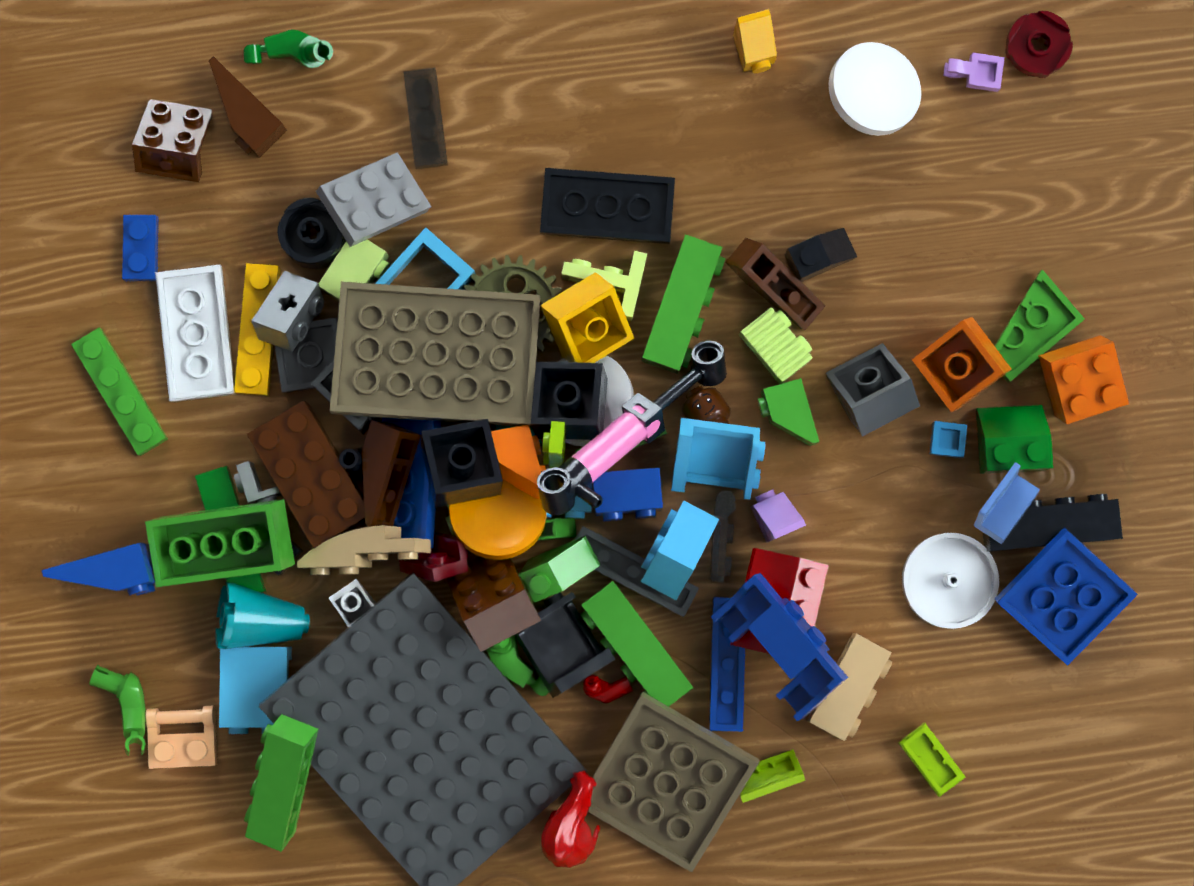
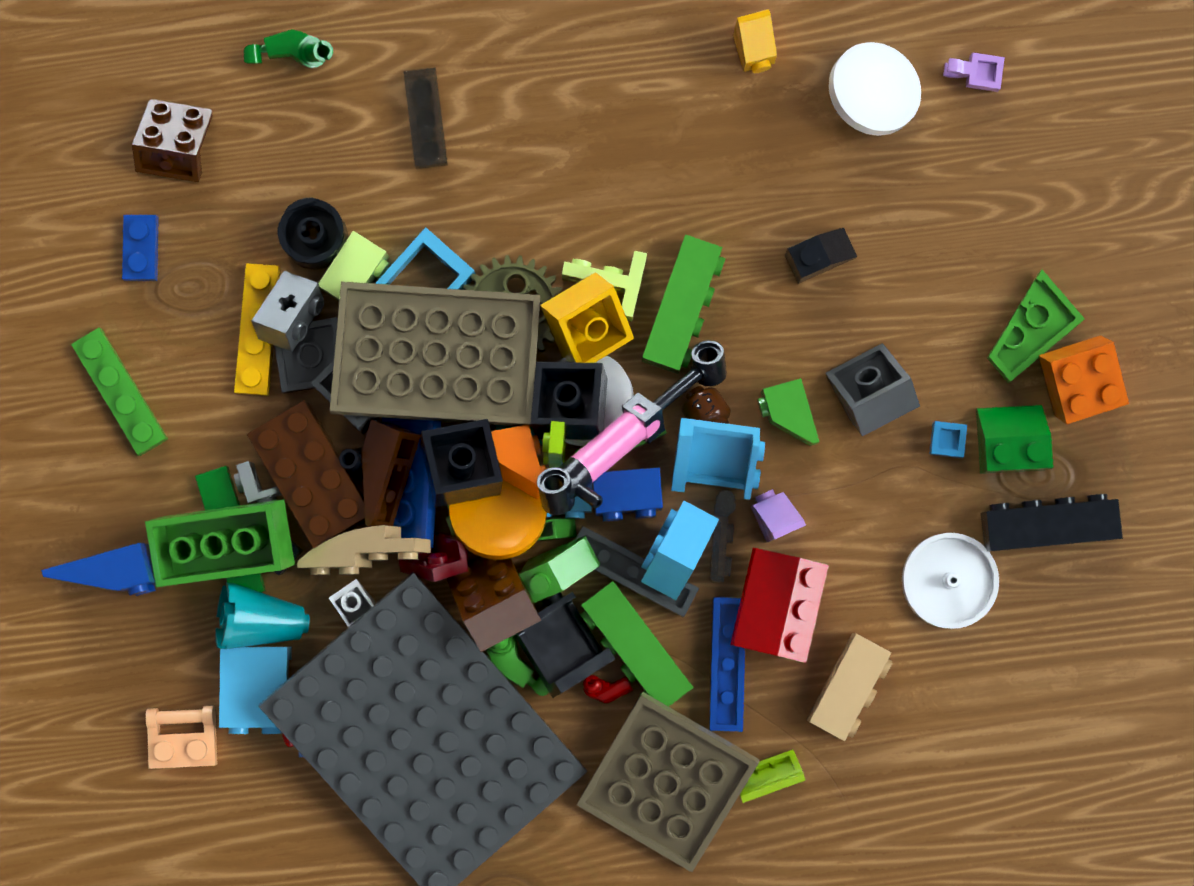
(130, 700): bright green arm -> none
(195, 333): white tile -> none
(248, 117): reddish brown slope -> none
(280, 782): bright green brick -> none
(373, 199): light grey plate -> none
(566, 835): red piece -> none
(607, 205): black plate -> none
(775, 282): reddish brown slope -> none
(776, 344): yellowish green brick -> none
(787, 638): blue bracket -> none
(931, 759): lime plate -> none
(961, 364): orange brick -> none
(1006, 505): medium blue panel -> none
(1057, 40): dark red plate -> none
(1065, 596): blue plate -> none

